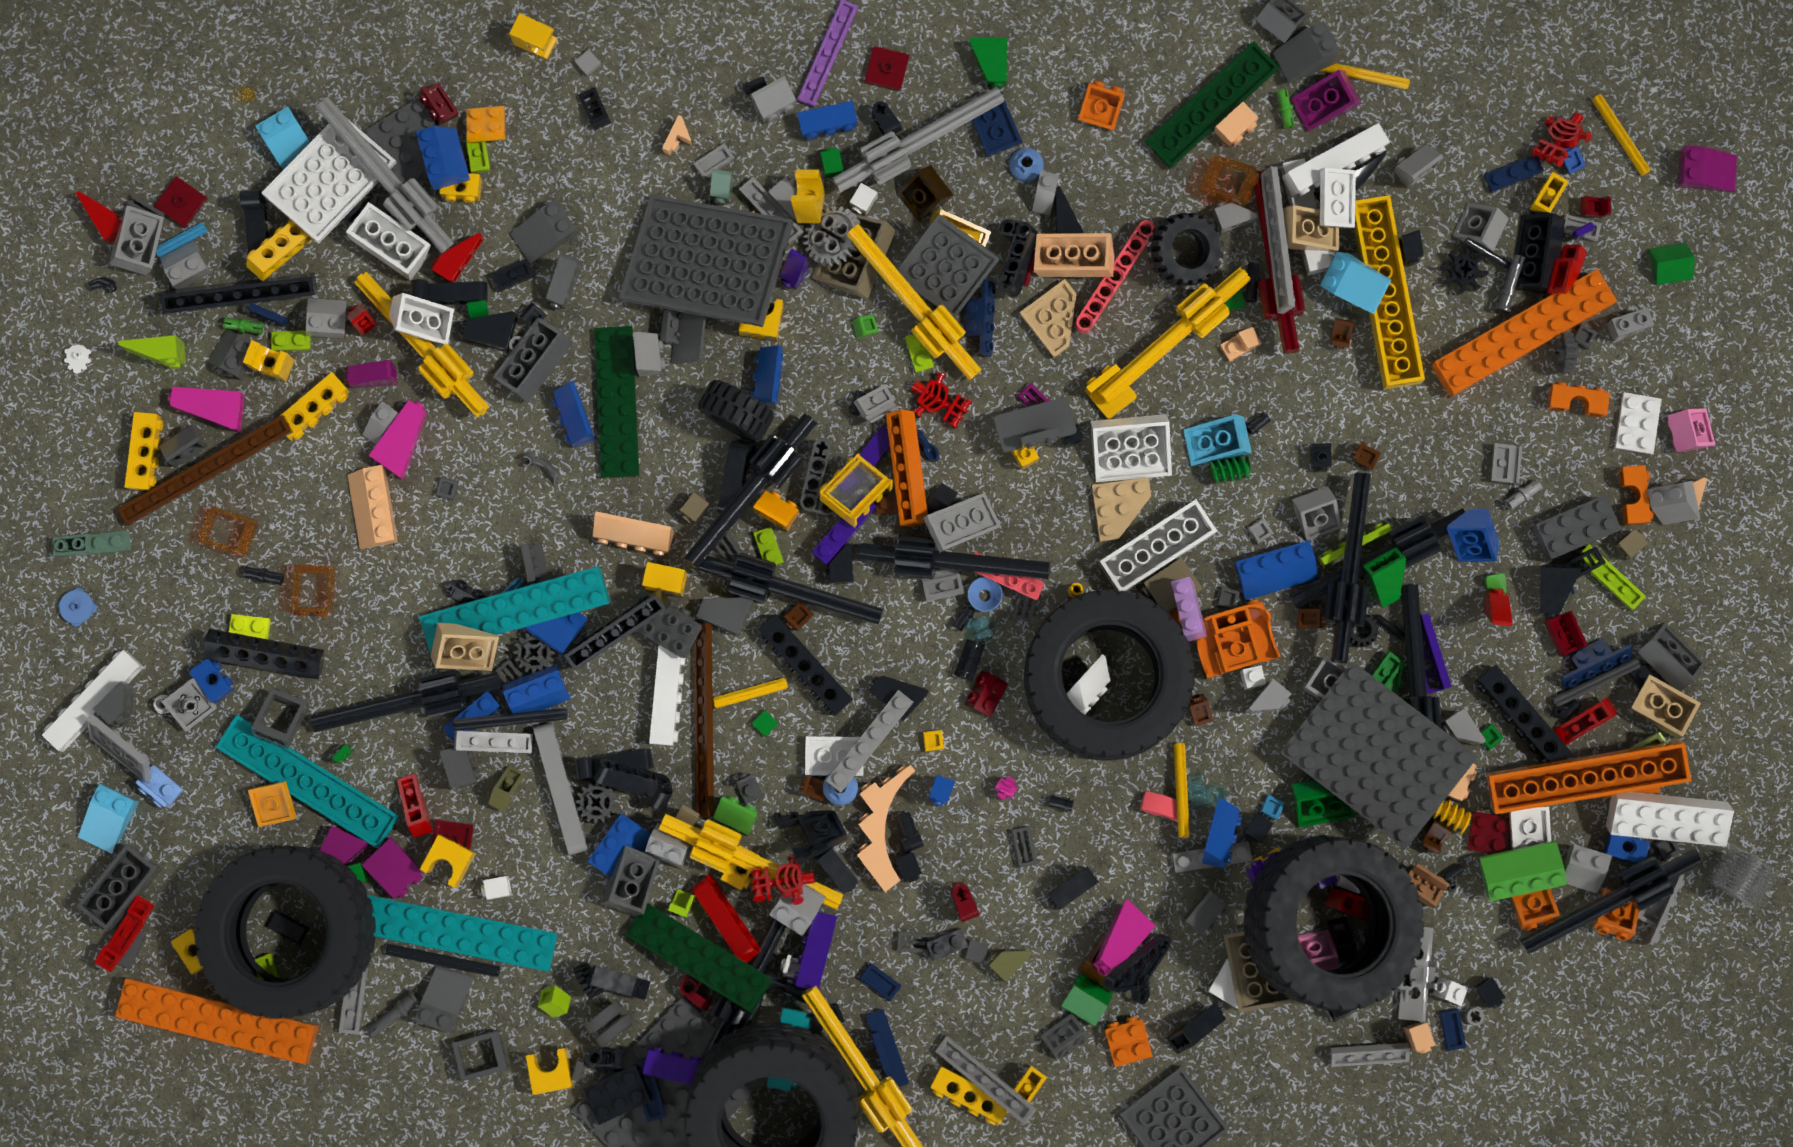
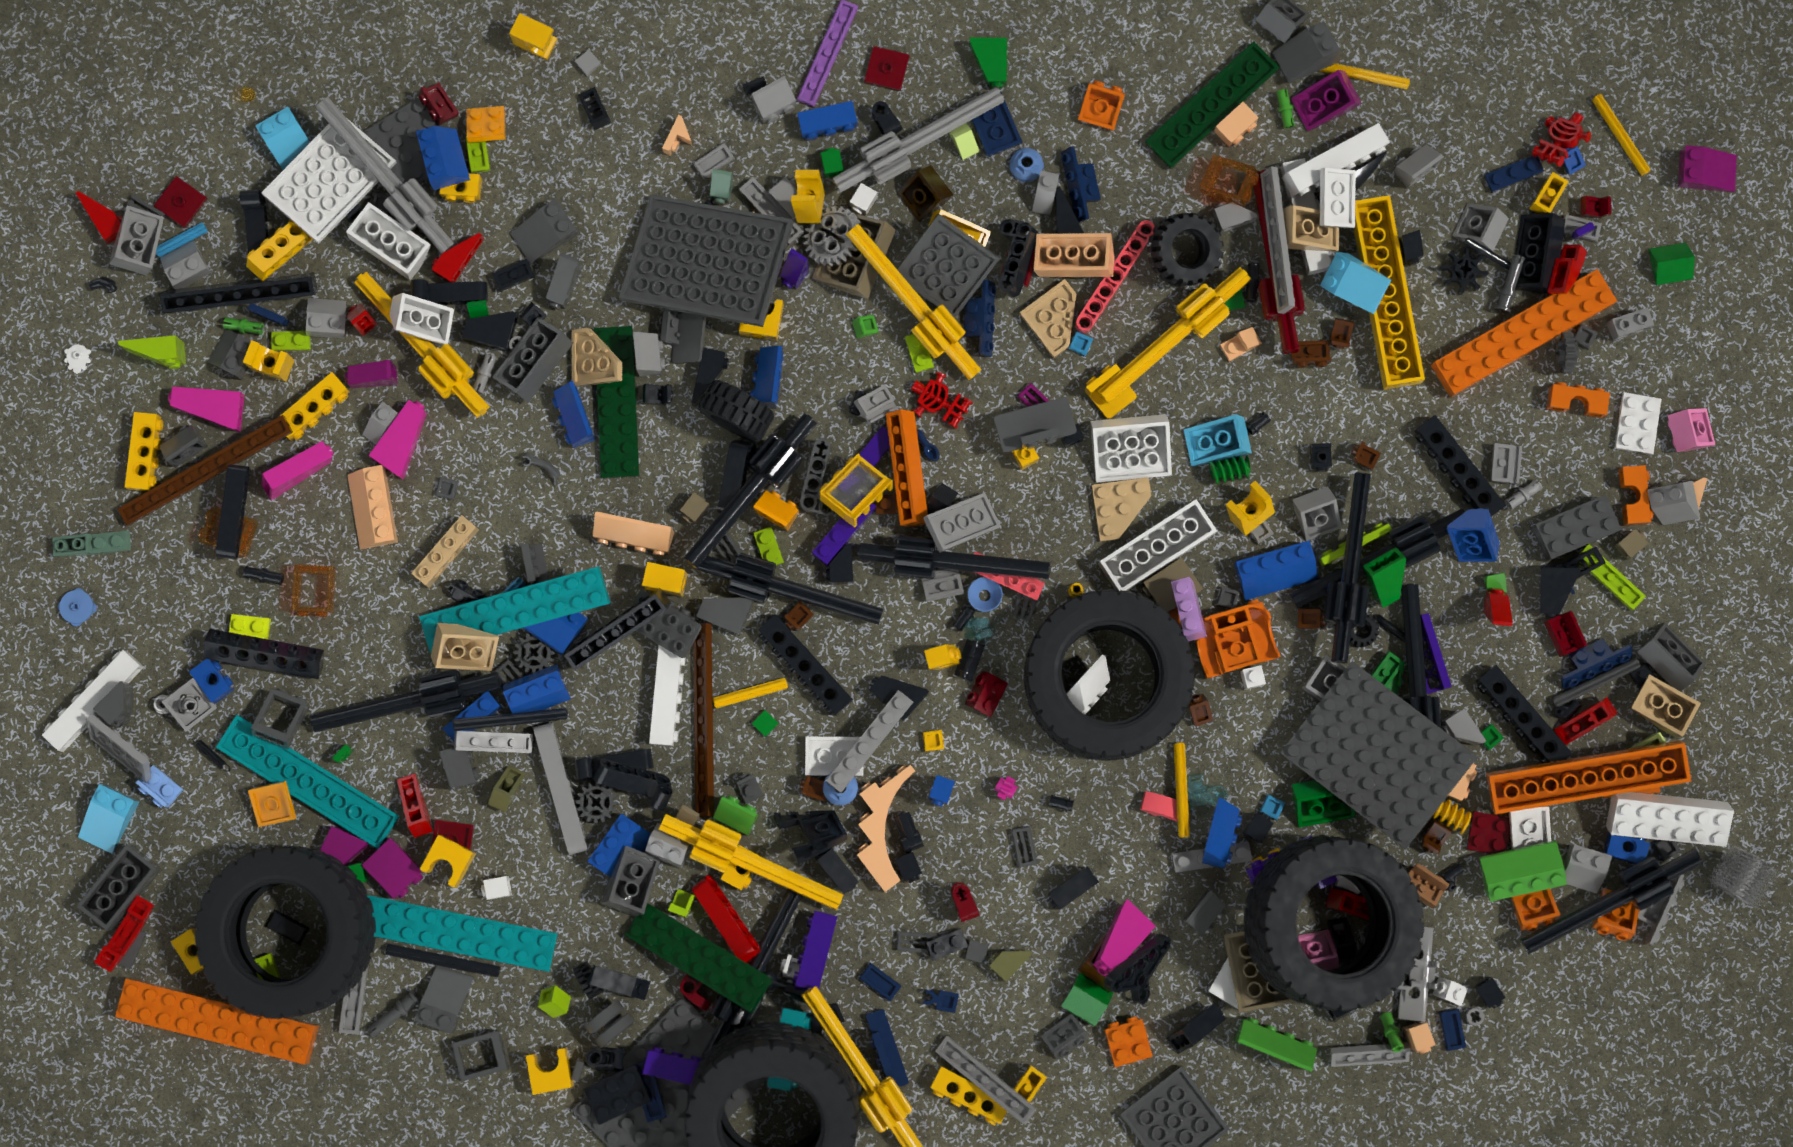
(211, 754): none -> black piece
(232, 511): none -> black beam
(295, 469): none -> dark pink slope
(445, 551): none -> tan brick
(484, 373): none -> light grey pin
(593, 360): none -> tan plate
(657, 394): none -> black bracket
(710, 368): none -> black slope
(764, 883): red piece -> none
(798, 916): light grey slope -> none
(942, 656): none -> yellow brick
(945, 1000): none -> dark blue plate
(964, 141): none -> yellowish green slope
(1080, 343): none -> dark azure tile
(1081, 183): none -> dark blue bracket
(1258, 501): none -> yellow piece
(1270, 699): light grey slope -> none
(1277, 1045): none -> bright green slope
(1312, 353): none -> reddish brown bracket
(1392, 1032): none -> bright green pin
(1458, 457): none -> black brick

